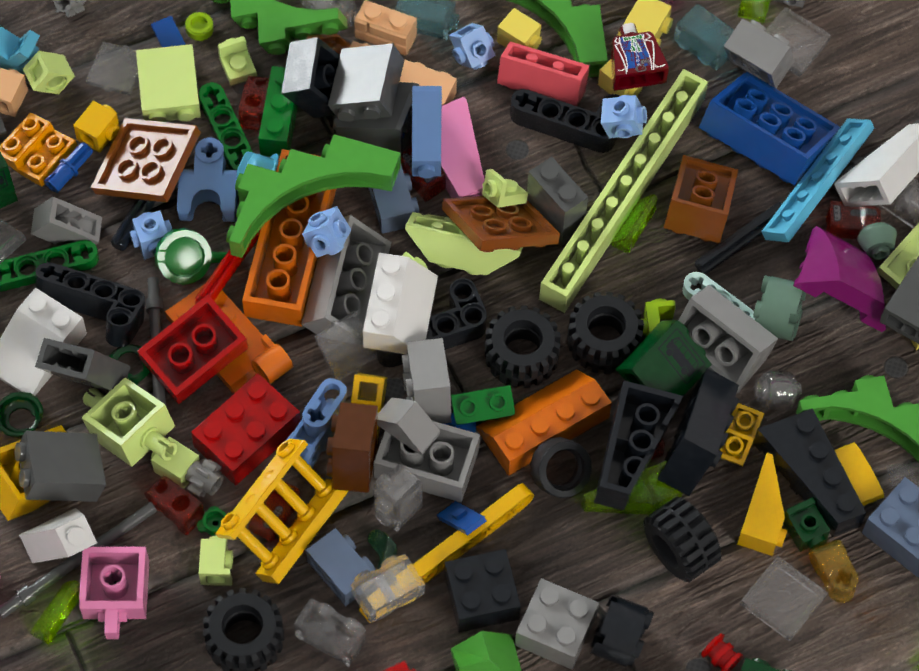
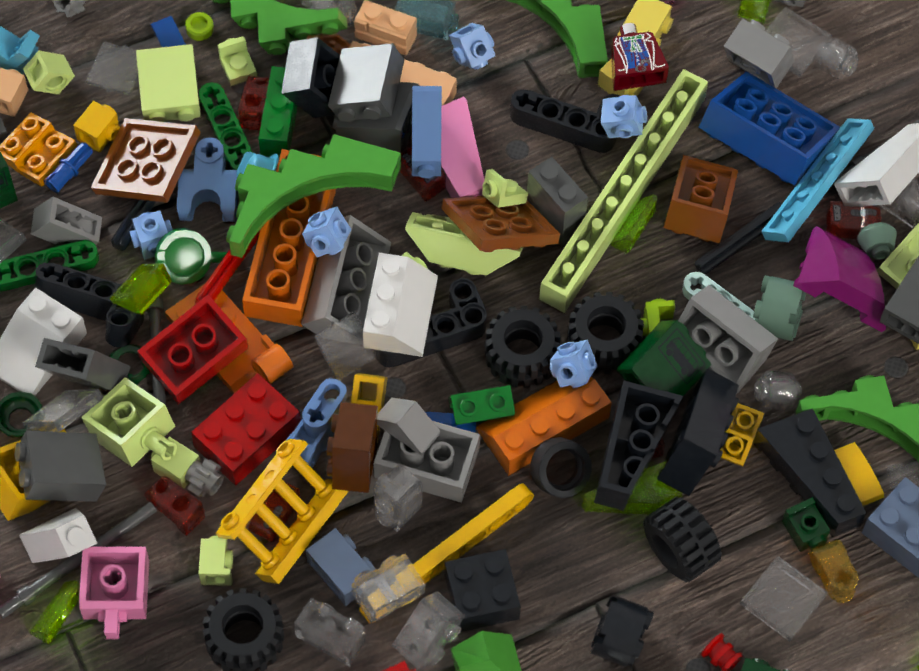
(63, 410): none -> clear tile
(142, 287): none -> clear neon green slope
(211, 515): green plate -> none
(382, 544): clear green arm -> none
(394, 207): sand blue brick -> none
(428, 378): light grey brick -> none
(429, 630): none -> clear brick
(461, 518): blue piece -> none
(519, 29): light yellow brick -> none
(542, 73): coral brick -> none
(556, 623): light grey brick -> none
(573, 364): none -> light blue brick
(703, 36): clear light blue brick -> none
(765, 515): yellow slope -> none
(837, 58): none -> clear head

